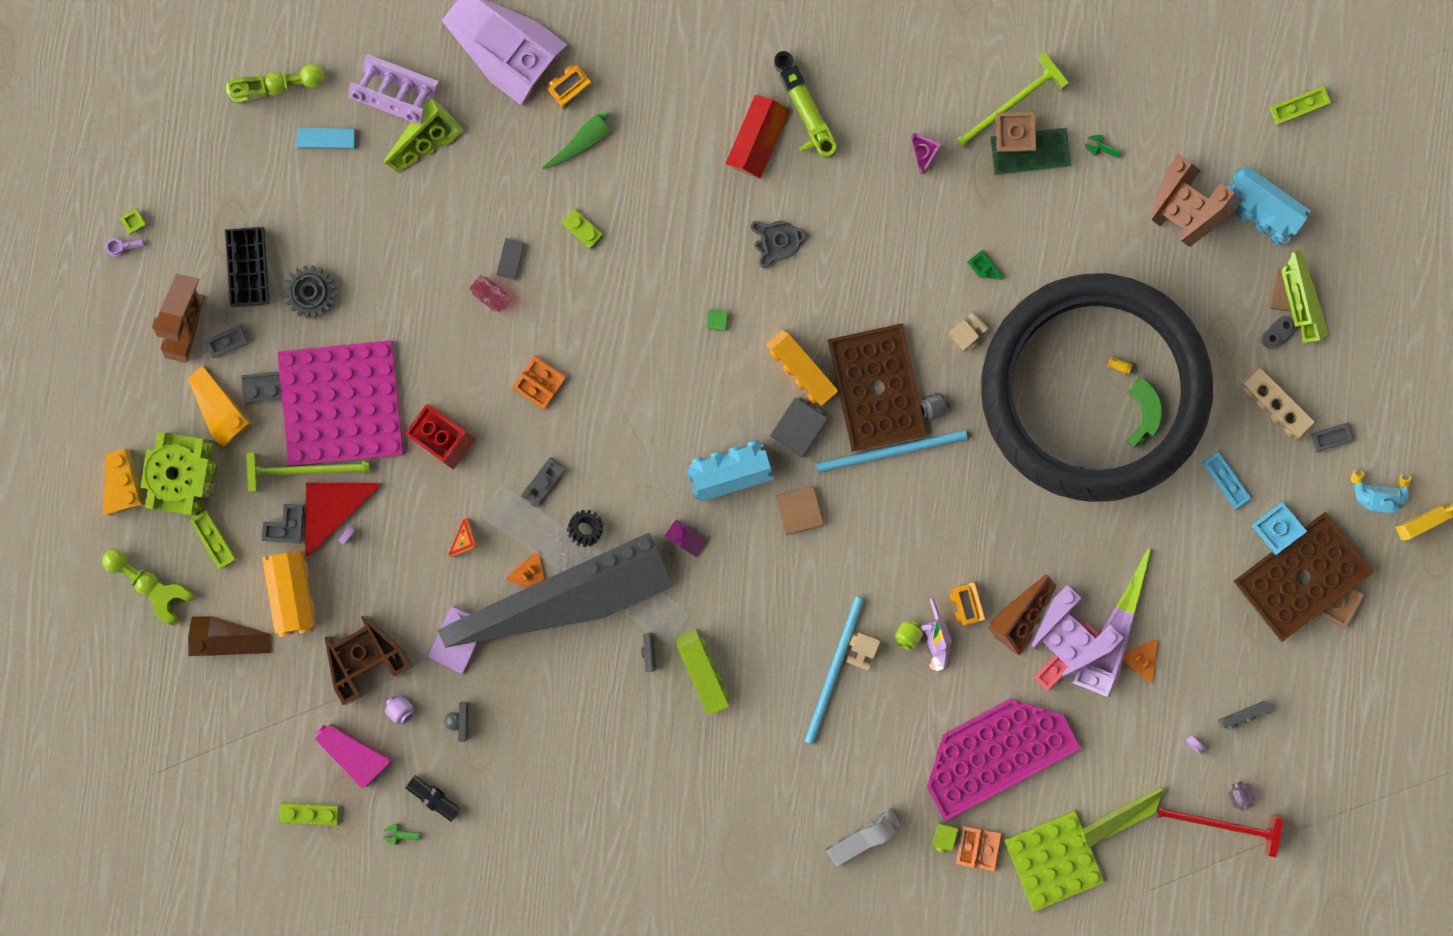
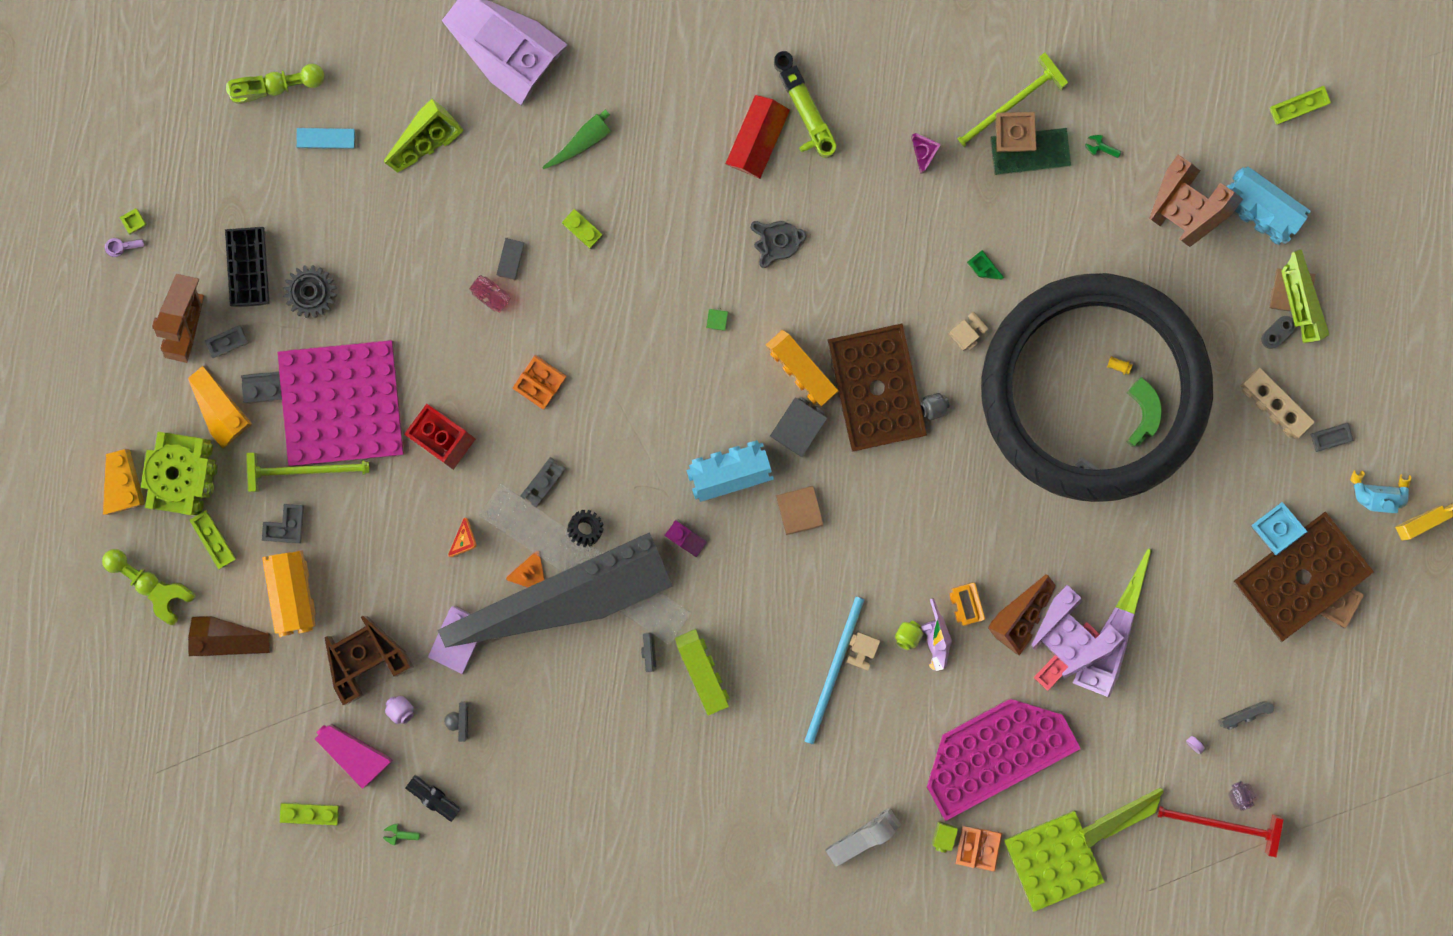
(329, 507): red tile -> none
(346, 535): lavender tile -> none
(396, 75): lavender fence -> none
(568, 85): light orange window -> none
(891, 451): medium azure piece -> none
(1142, 659): orange piece -> none
(1226, 480): medium azure tile -> none

